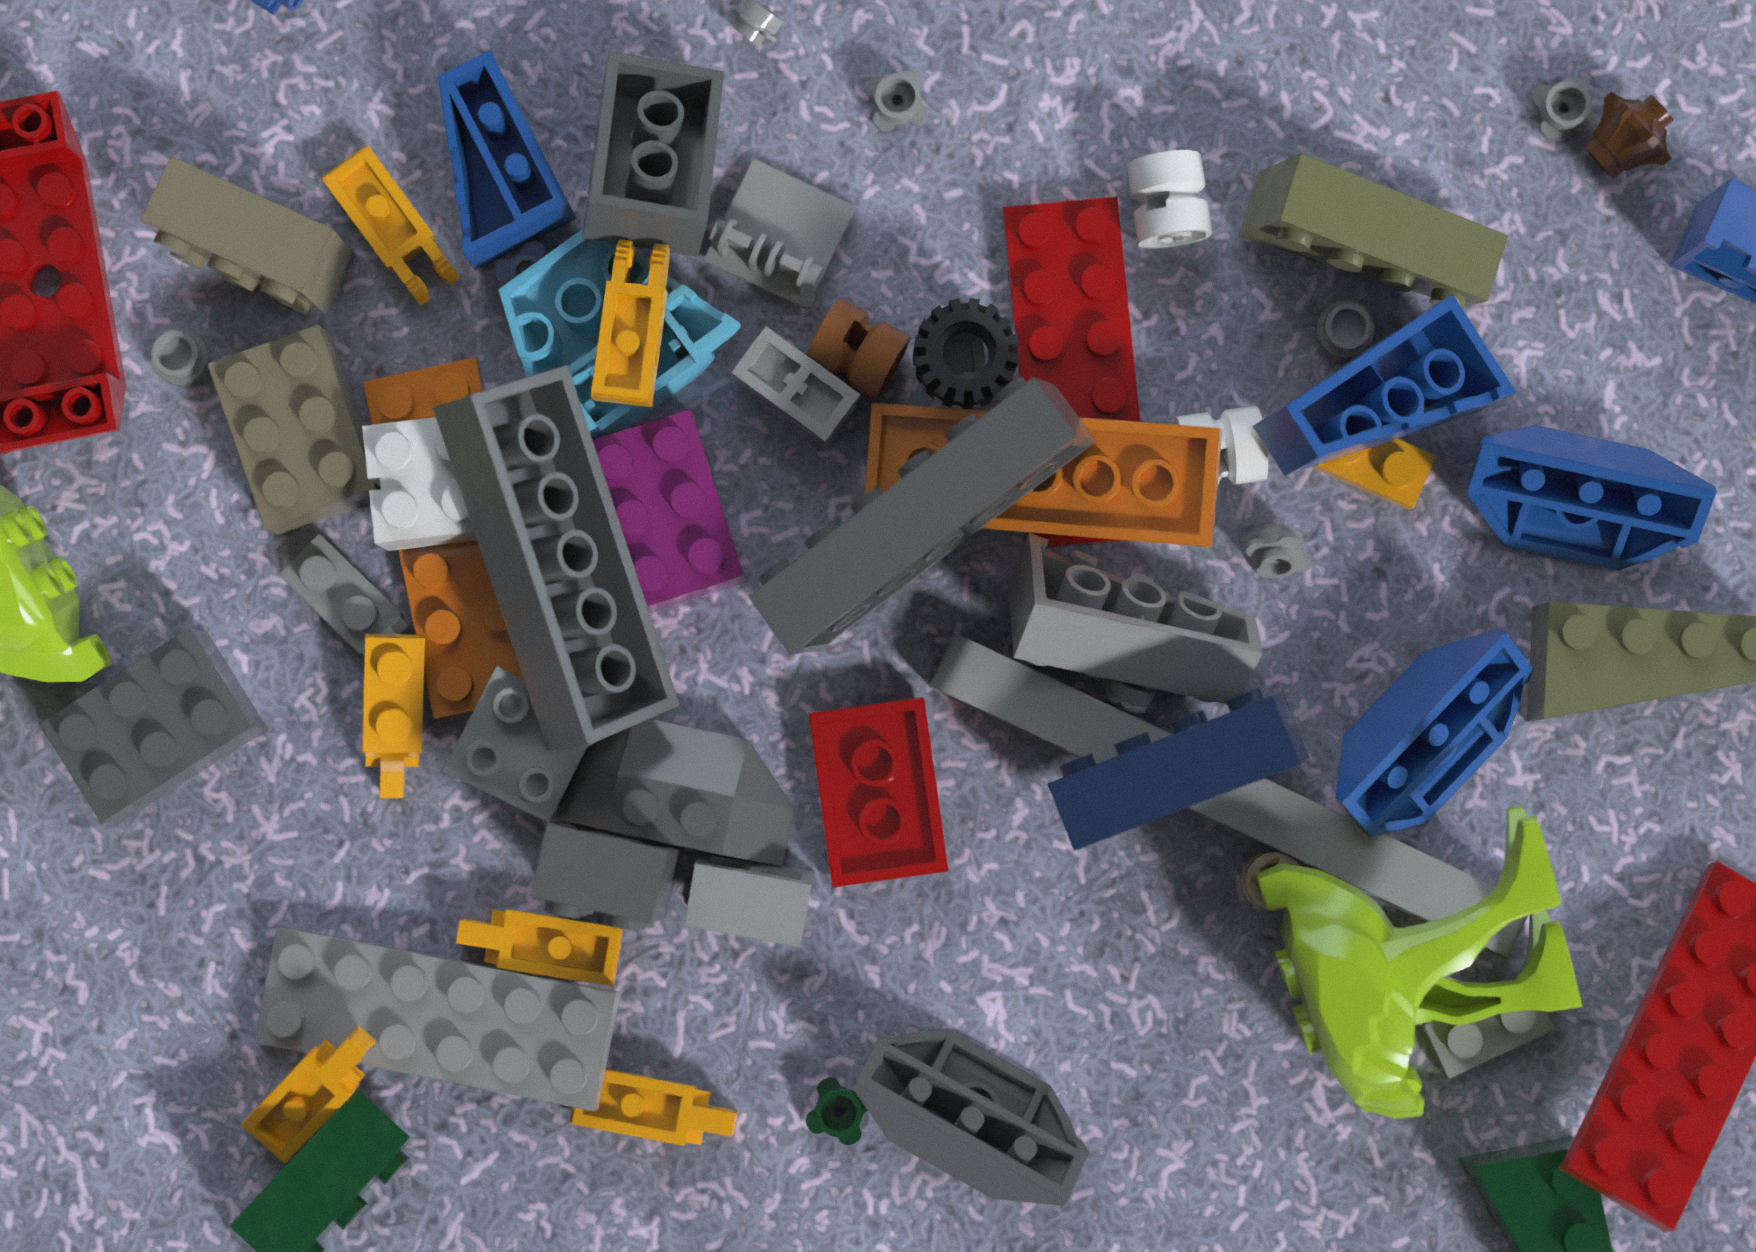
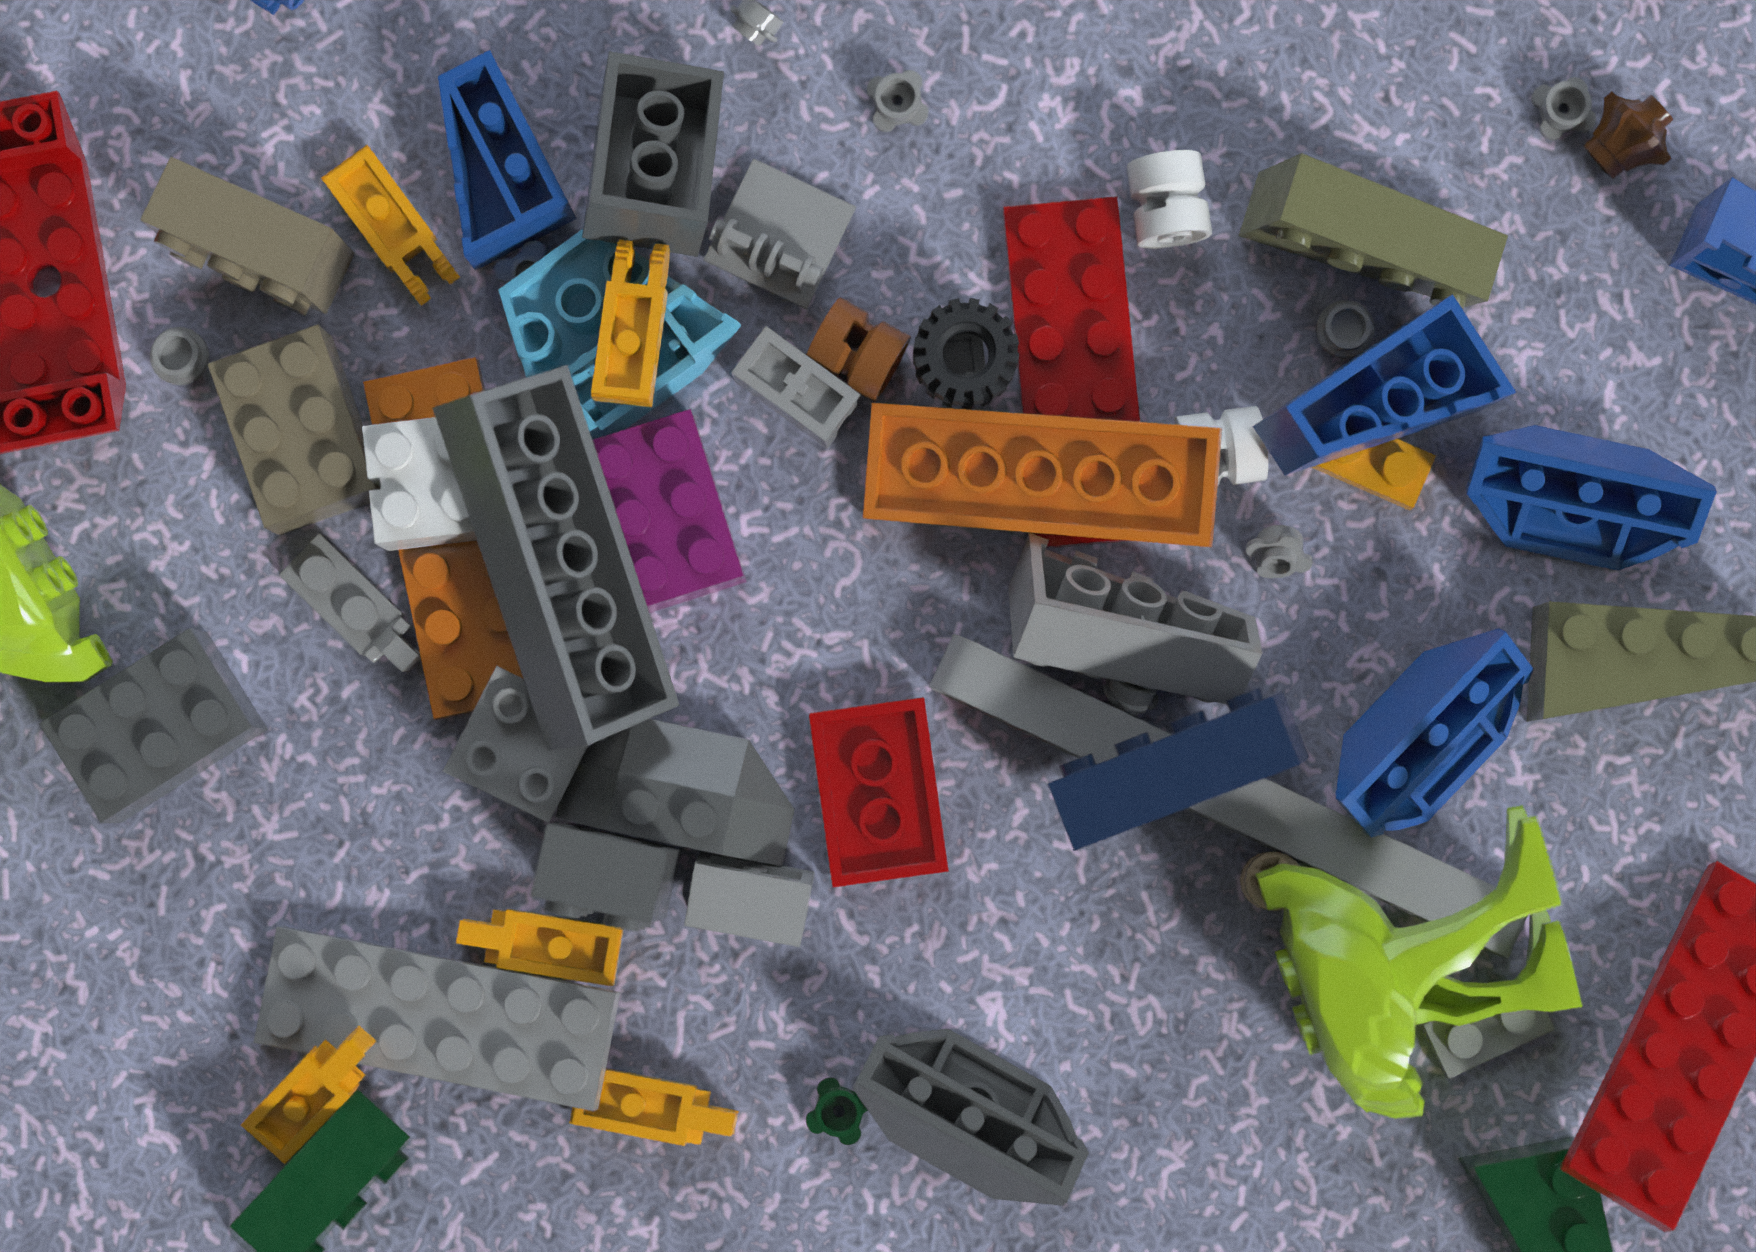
(393, 707): light orange hinge -> none
(921, 516): dark grey brick -> none

